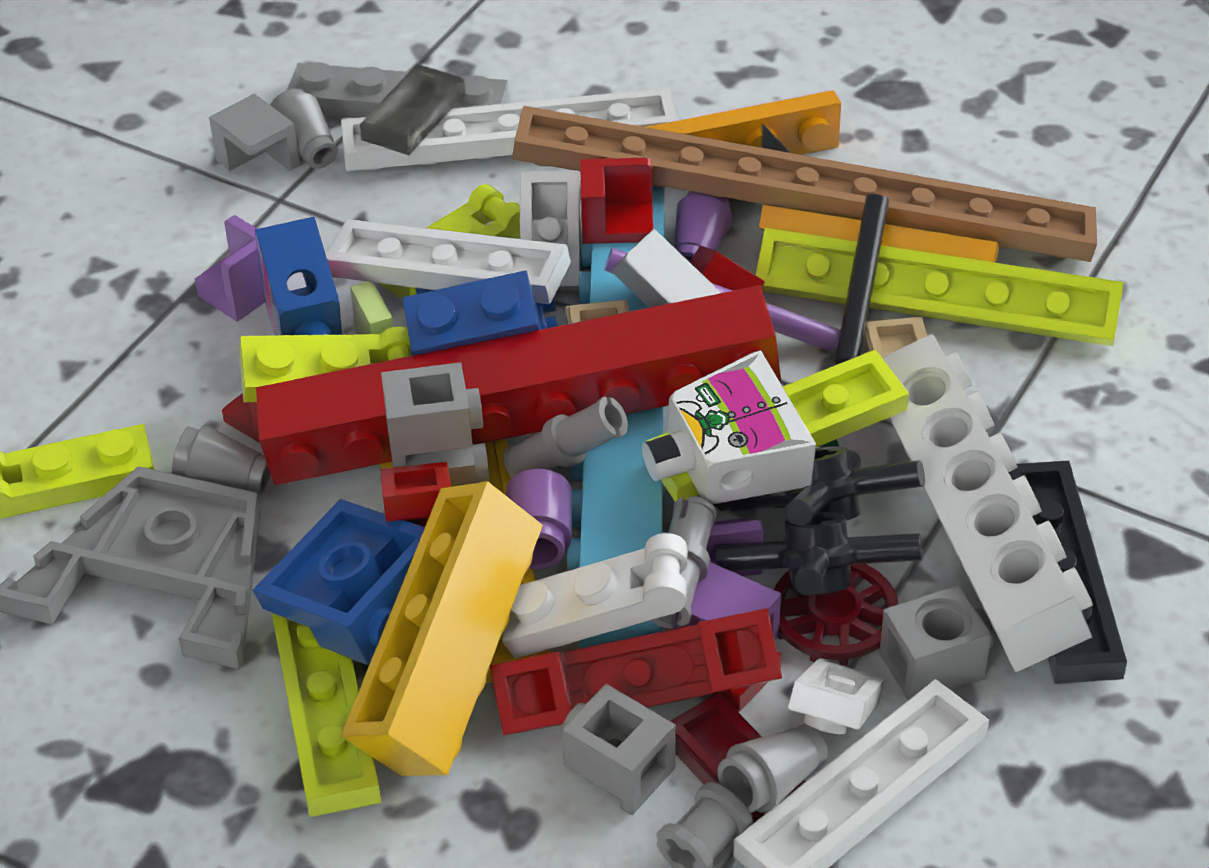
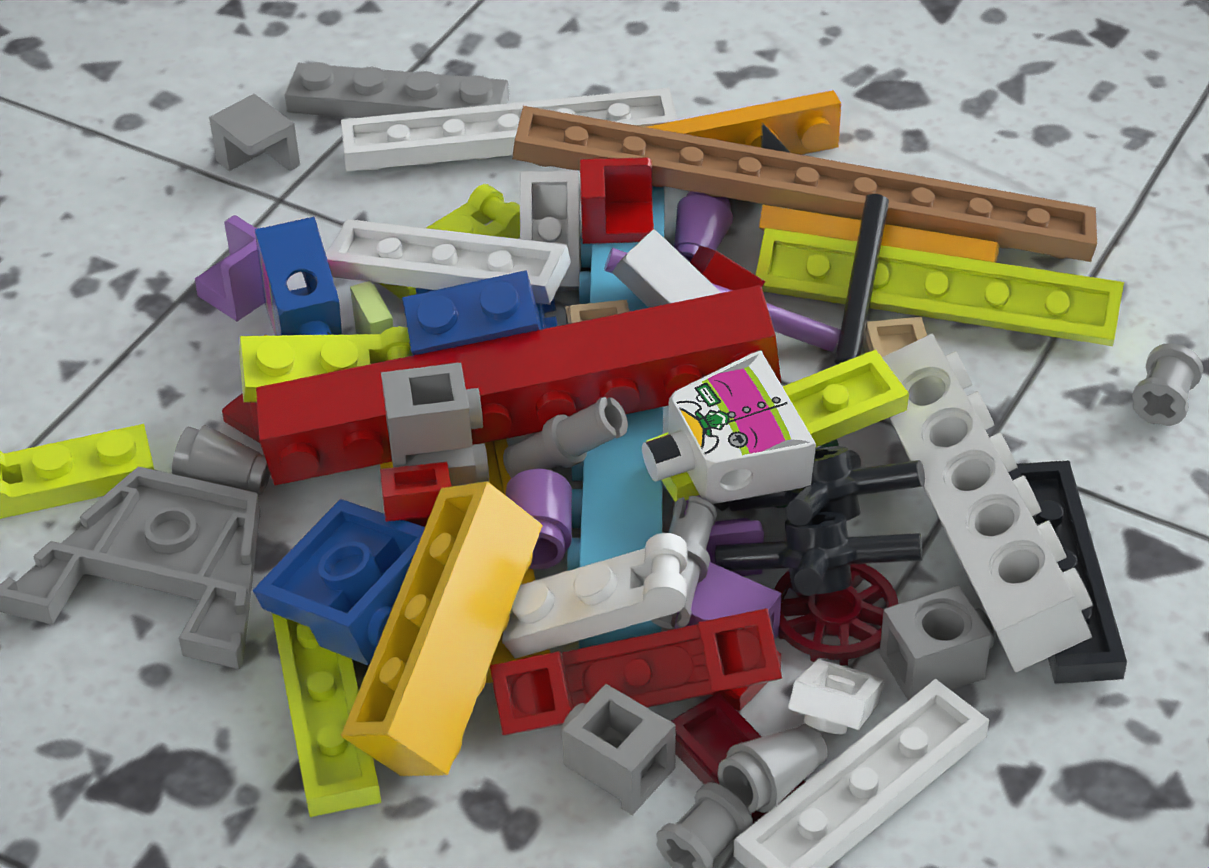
(312, 132): light grey cone -> none
(412, 109): clear smoke tile -> none
(1164, 392): none -> light grey bush

